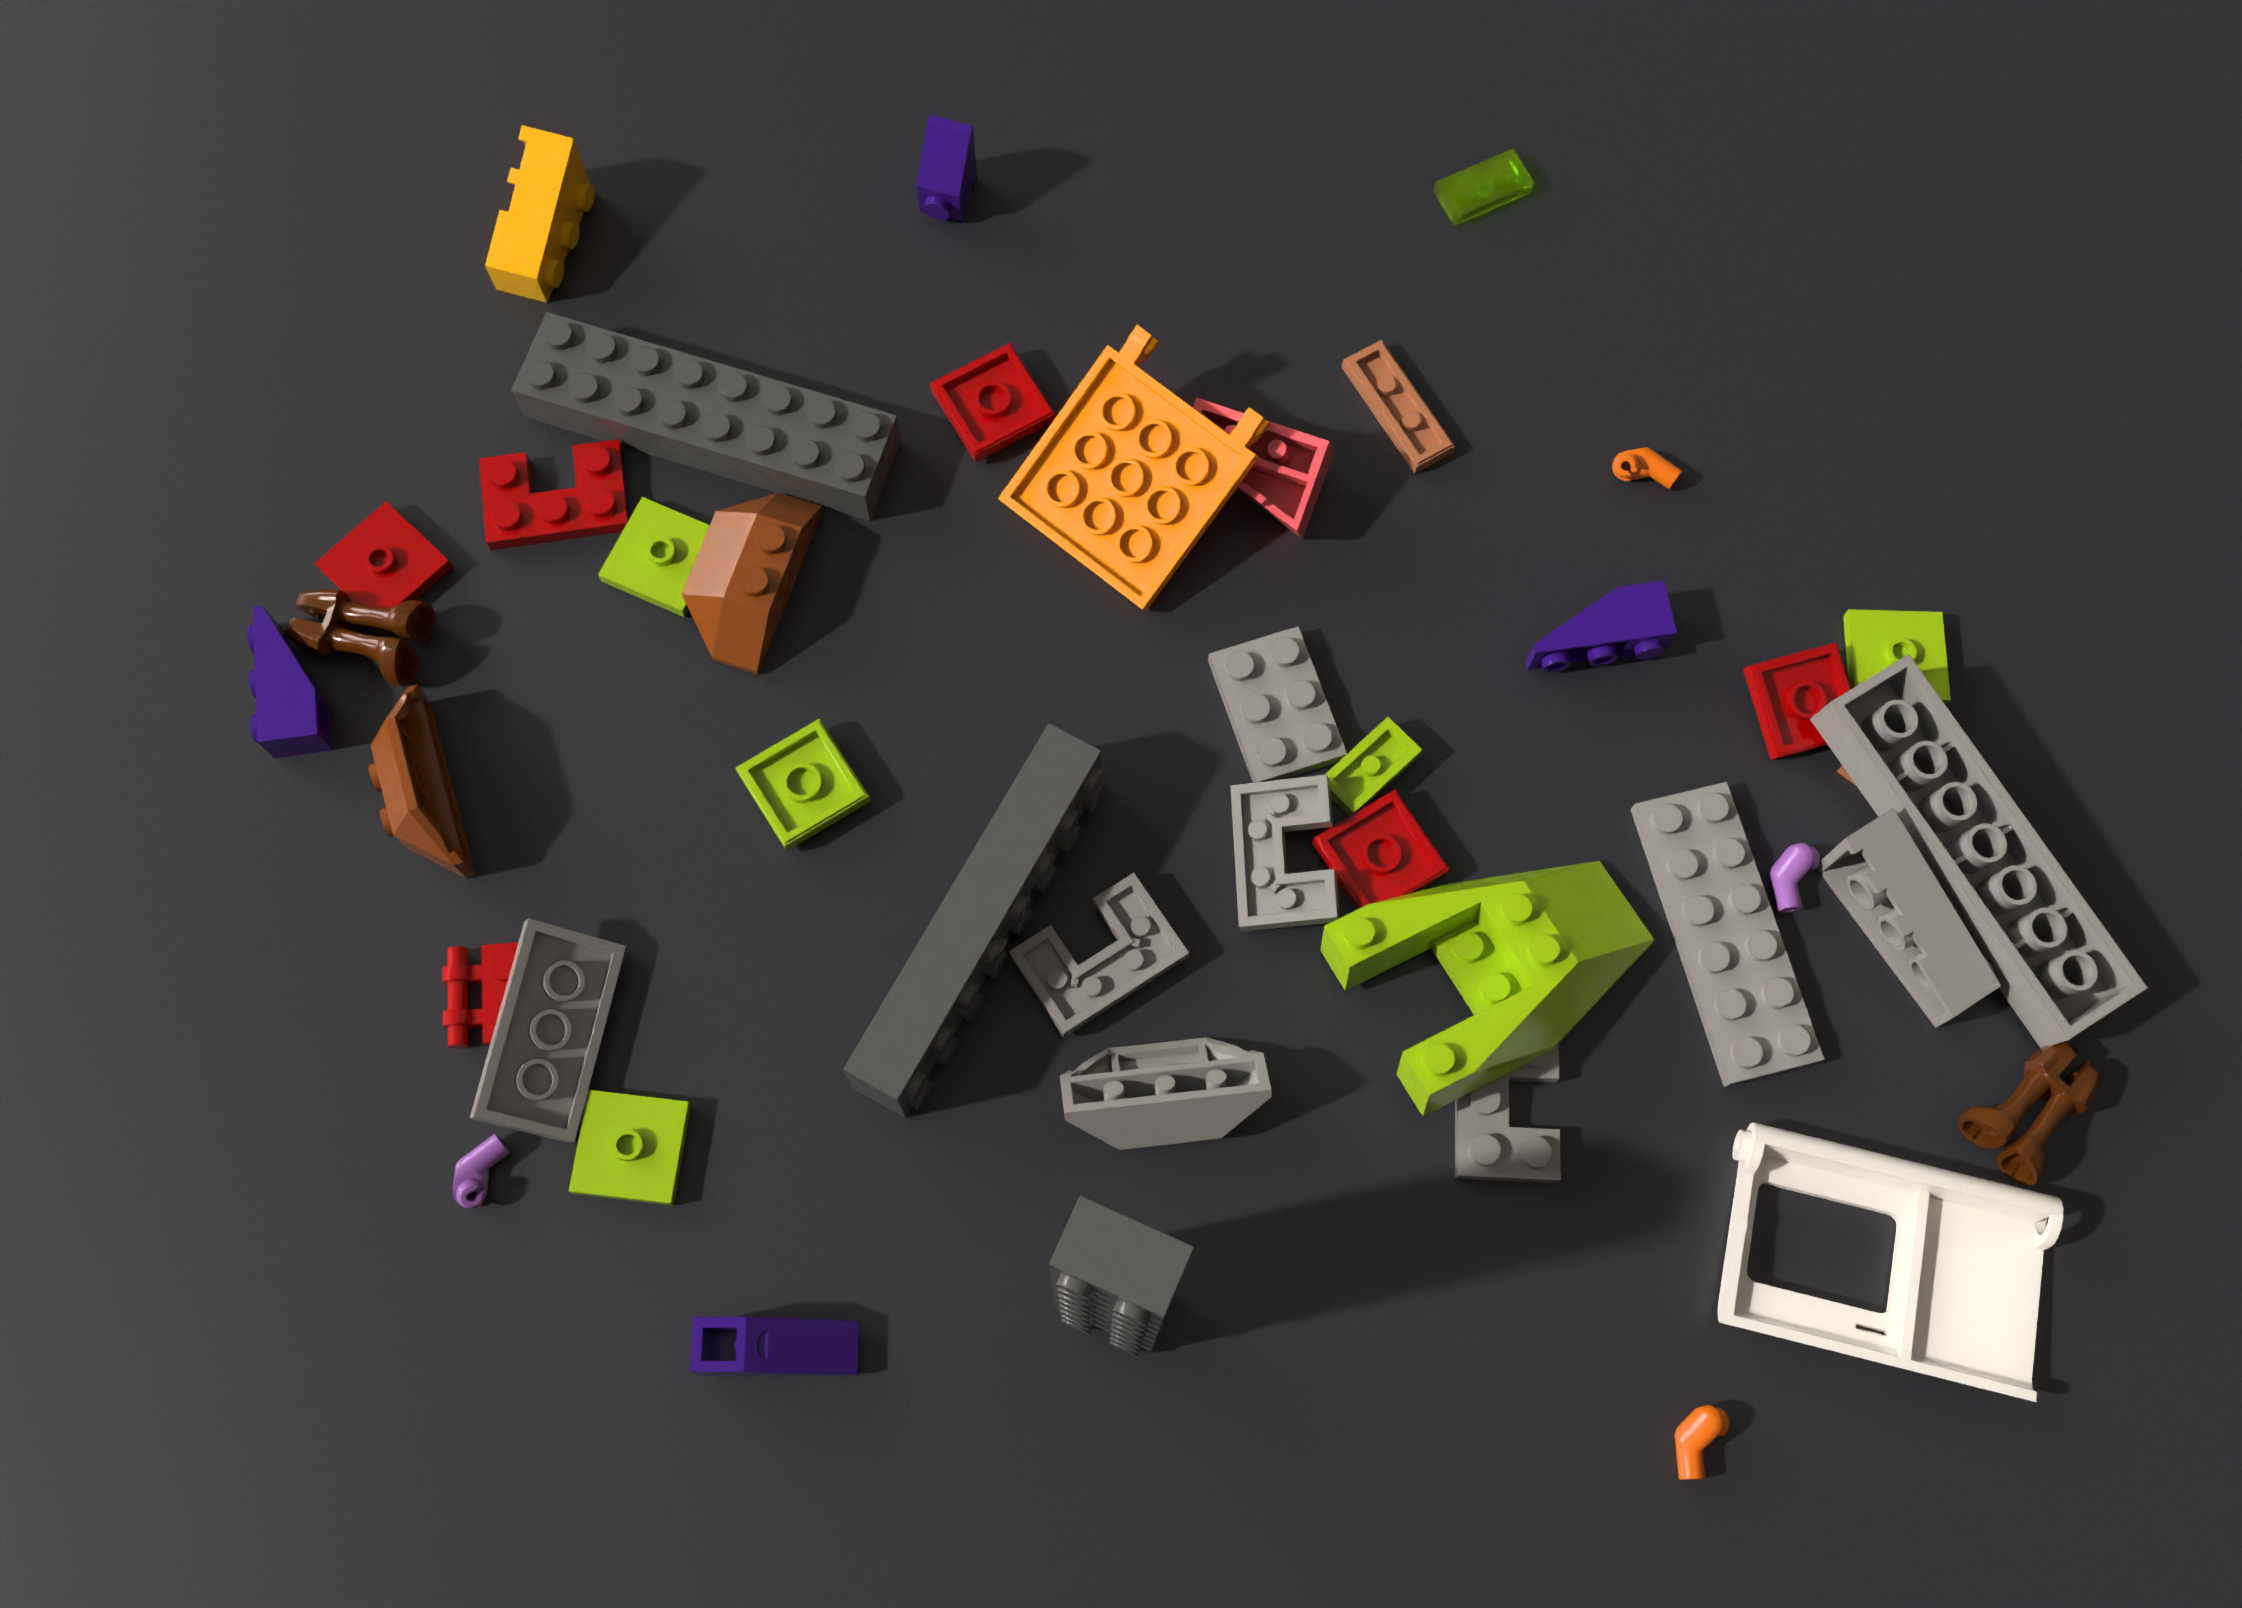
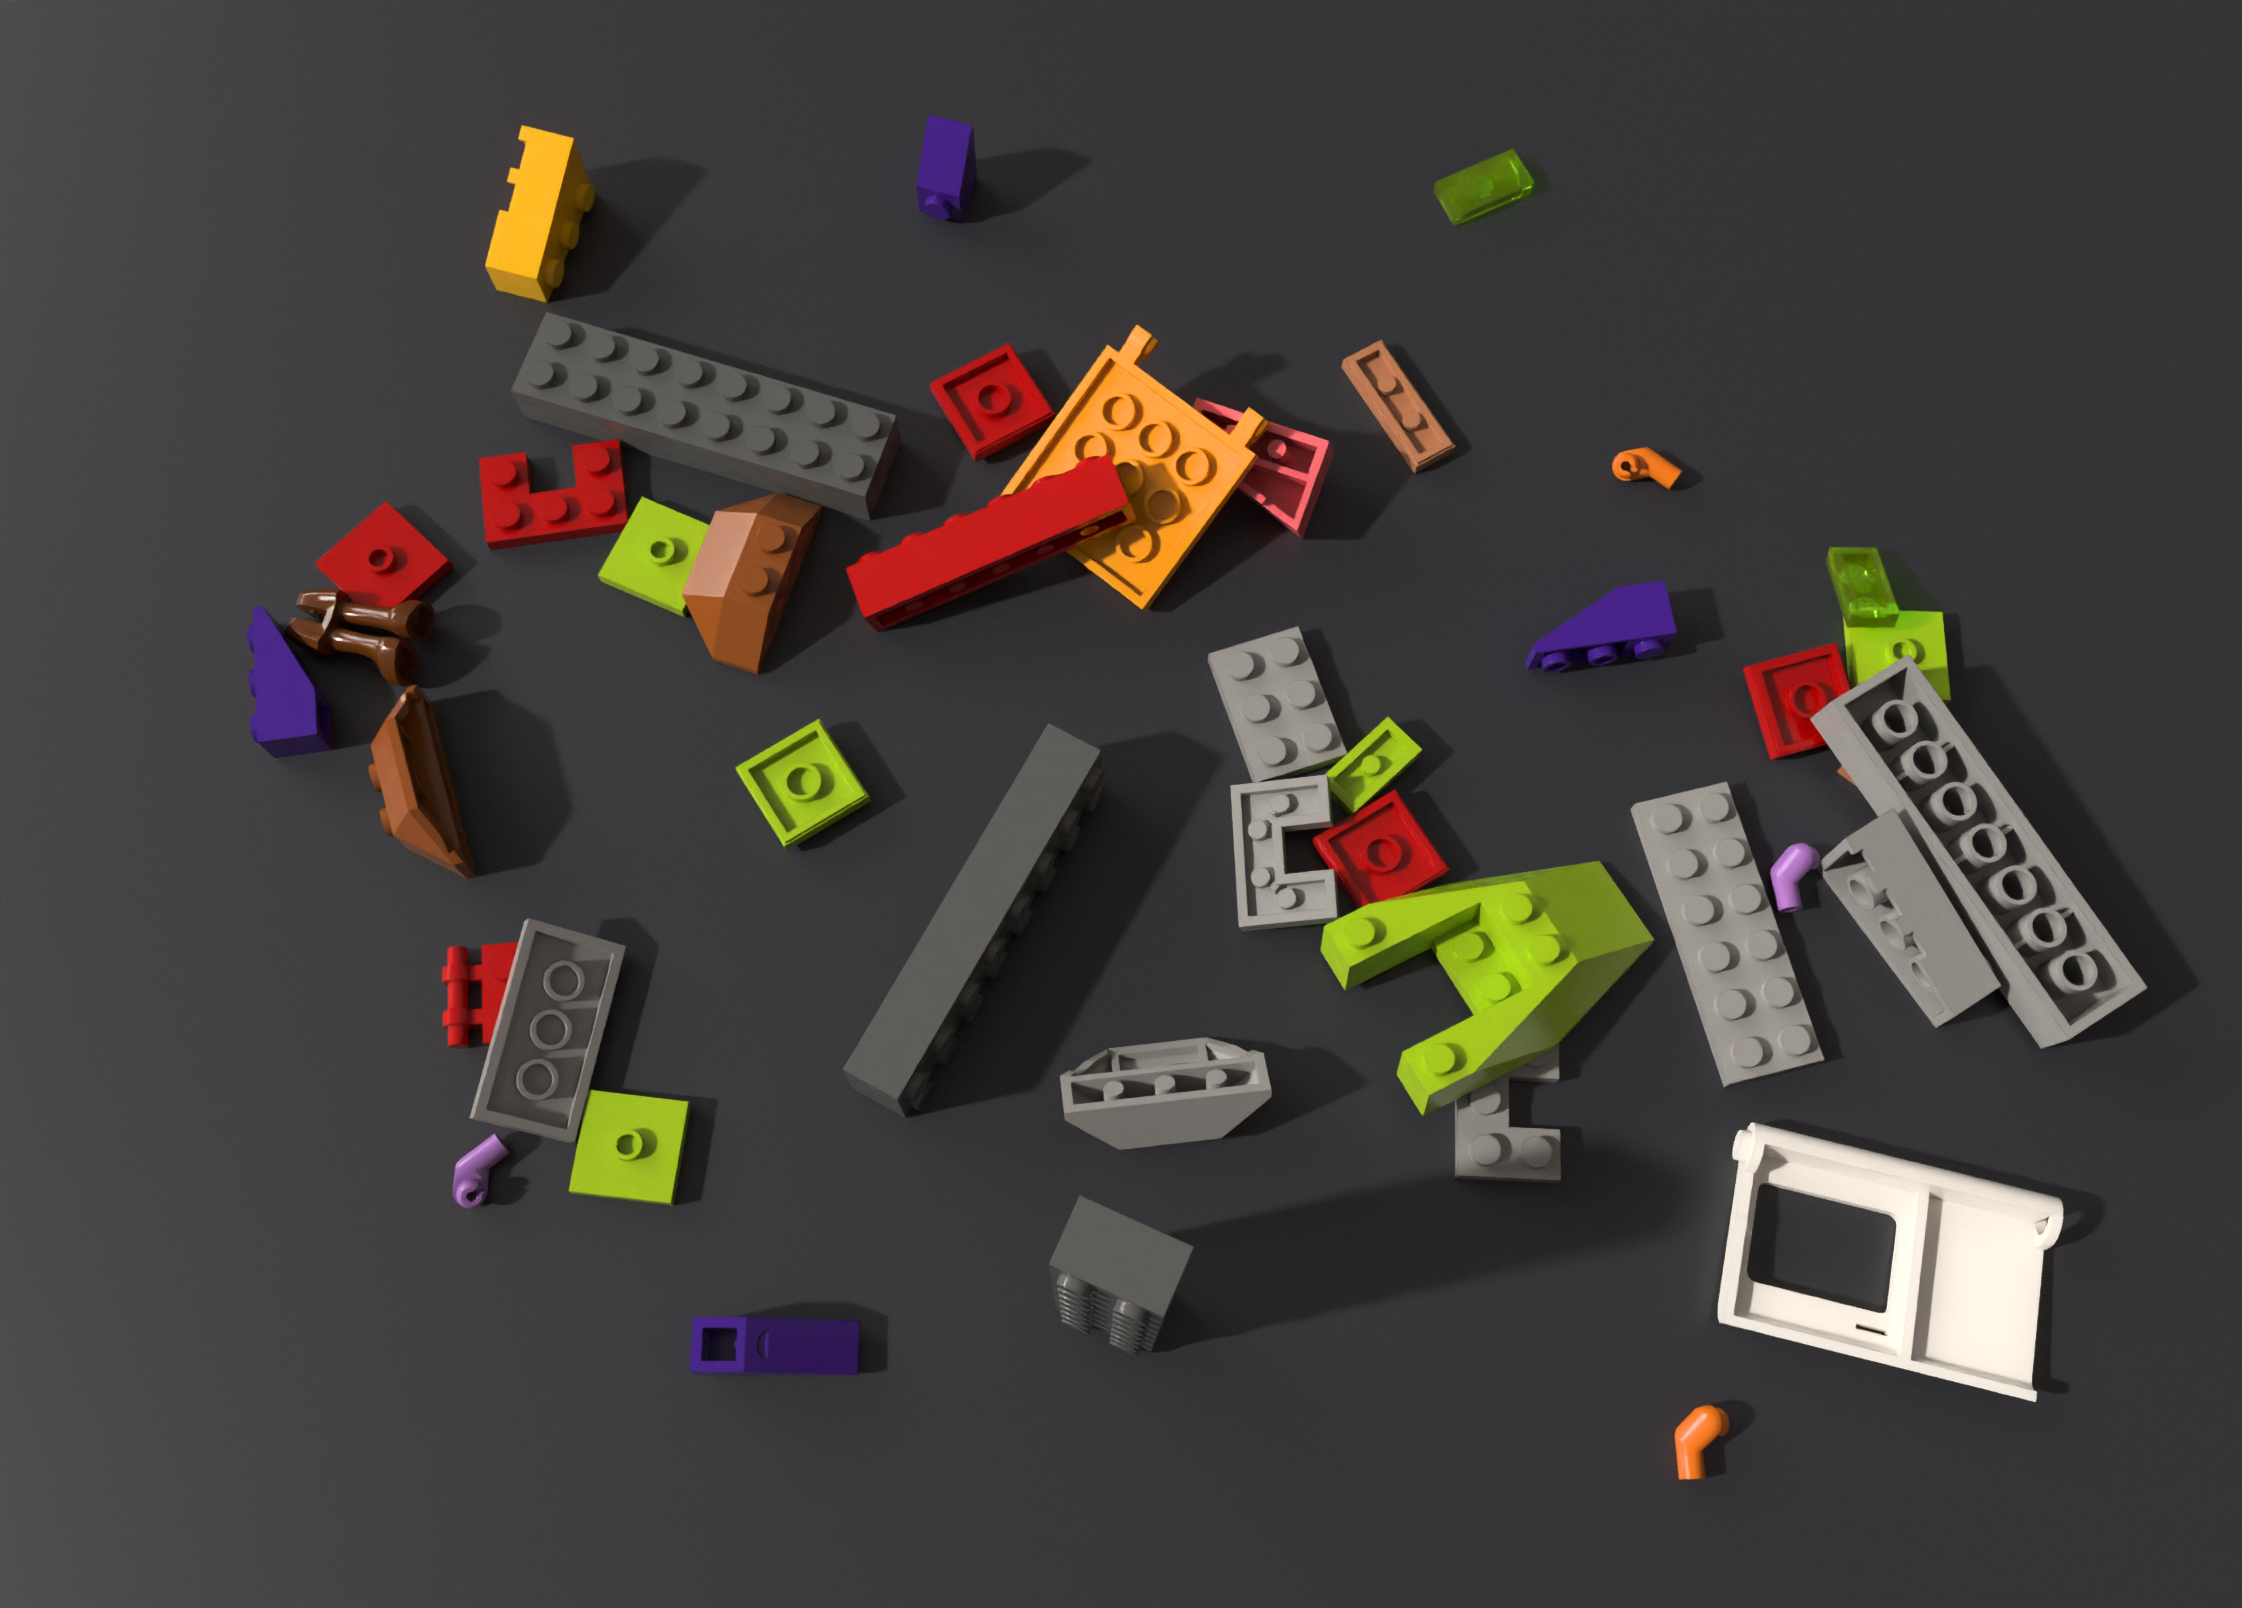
(991, 542): none -> red brick
(1081, 992): light grey plate -> none
(1862, 587): none -> clear neon green plate
(1991, 1128): reddish brown piece -> none

